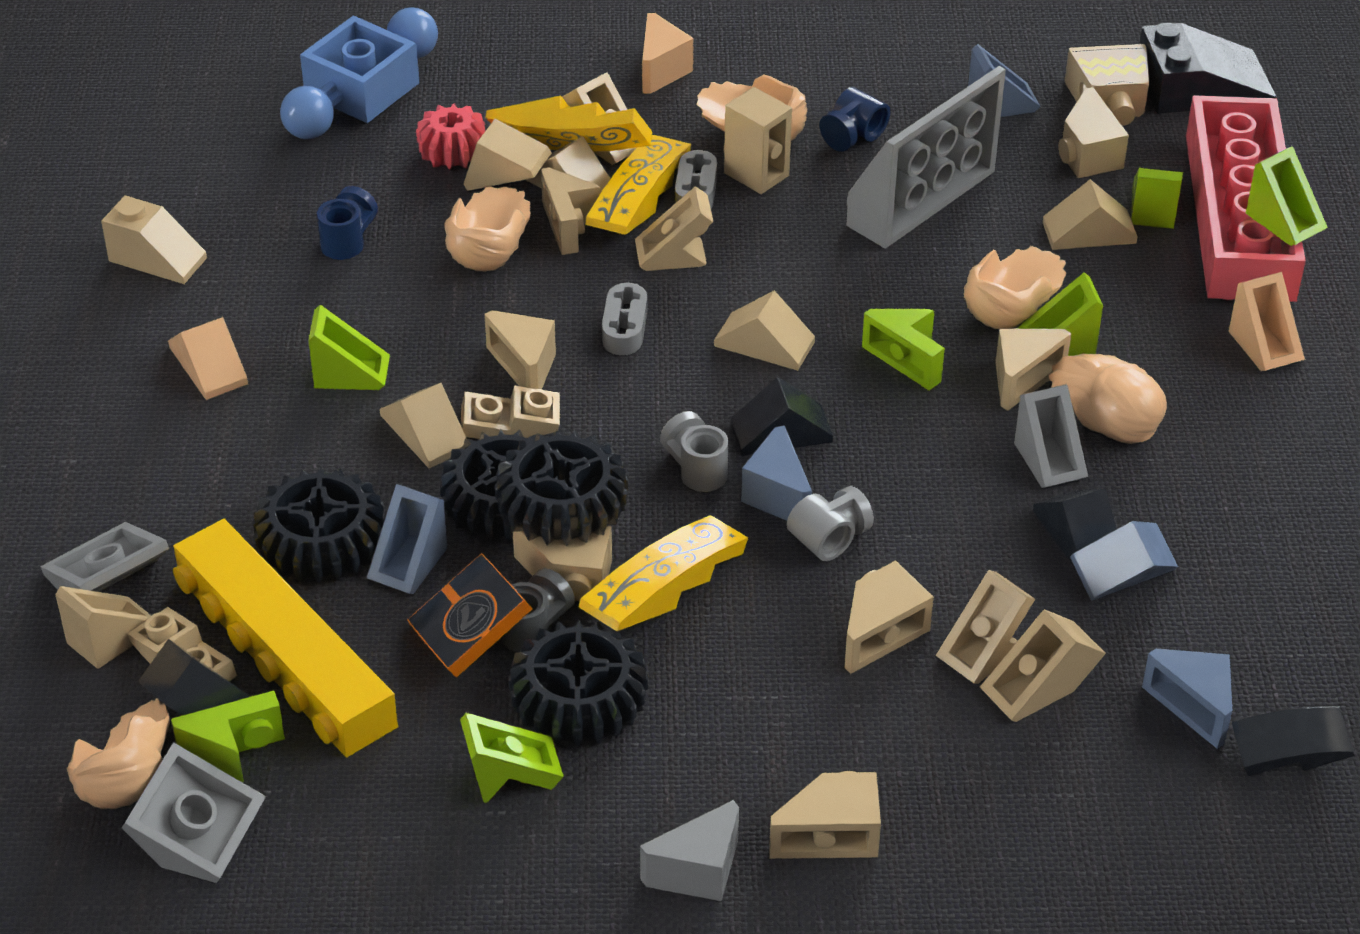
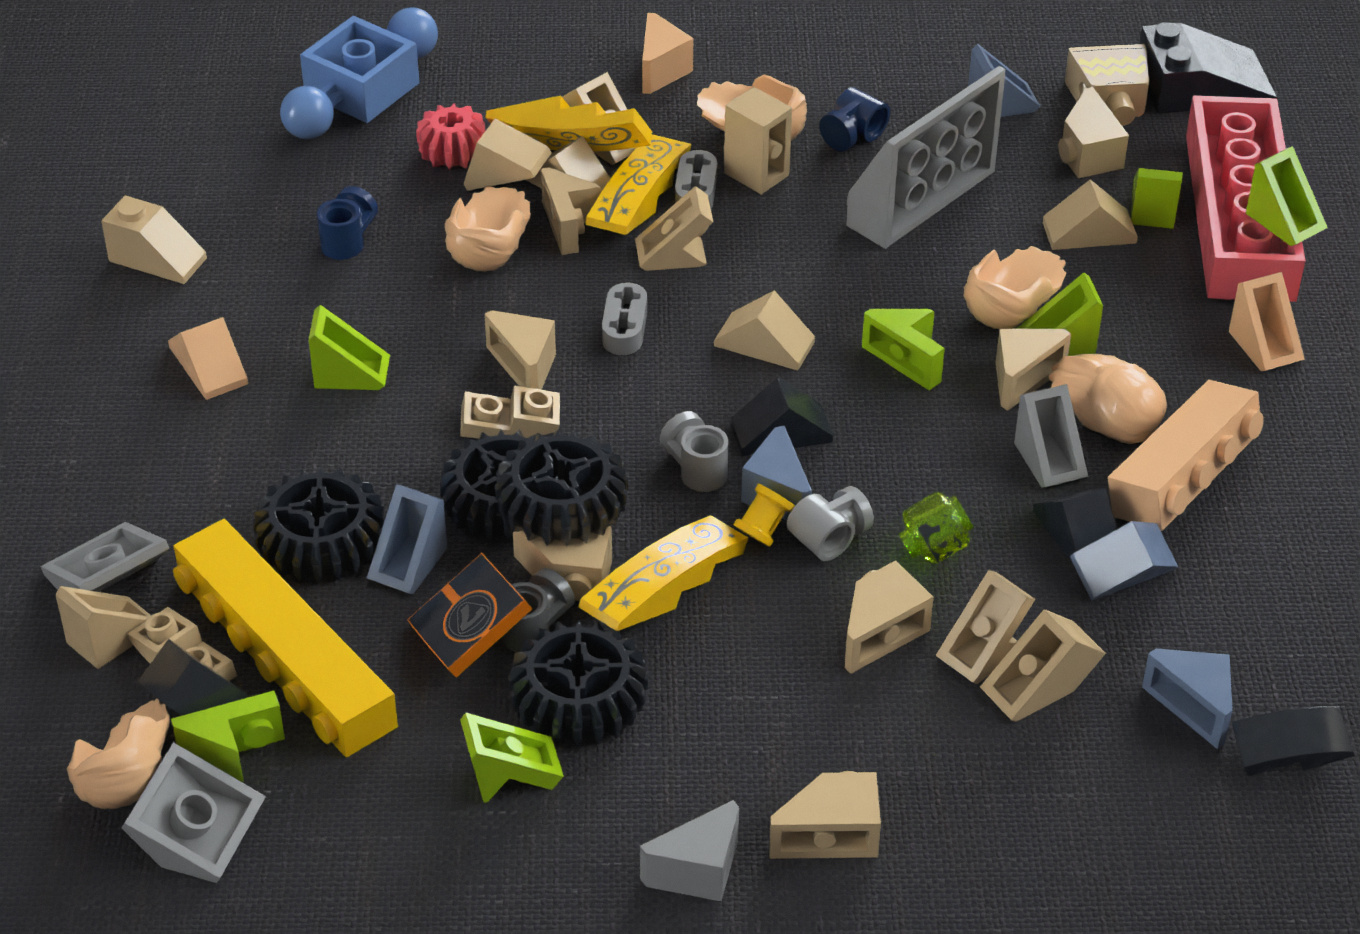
(426, 424): tan slope -> none
(764, 515): none -> yellow bush
(936, 528): none -> clear neon green head
(1185, 454): none -> light nougat brick

